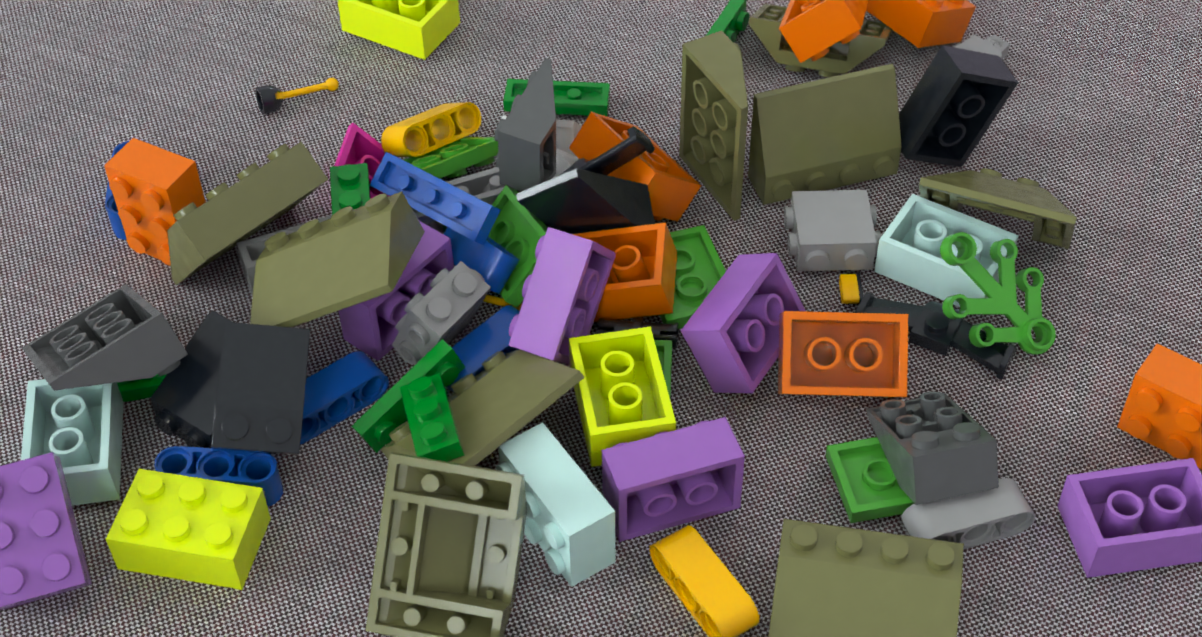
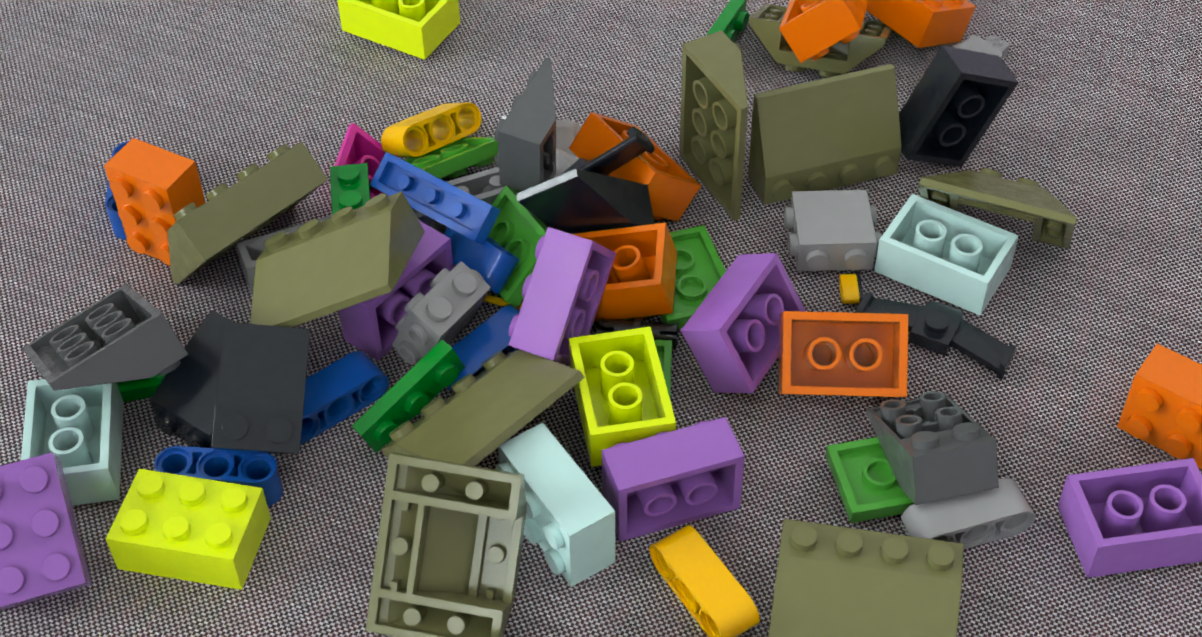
(271, 98): hinge -> none
(431, 419): green plate -> none
(569, 96): green plate -> none
(1001, 296): bright green plant -> none

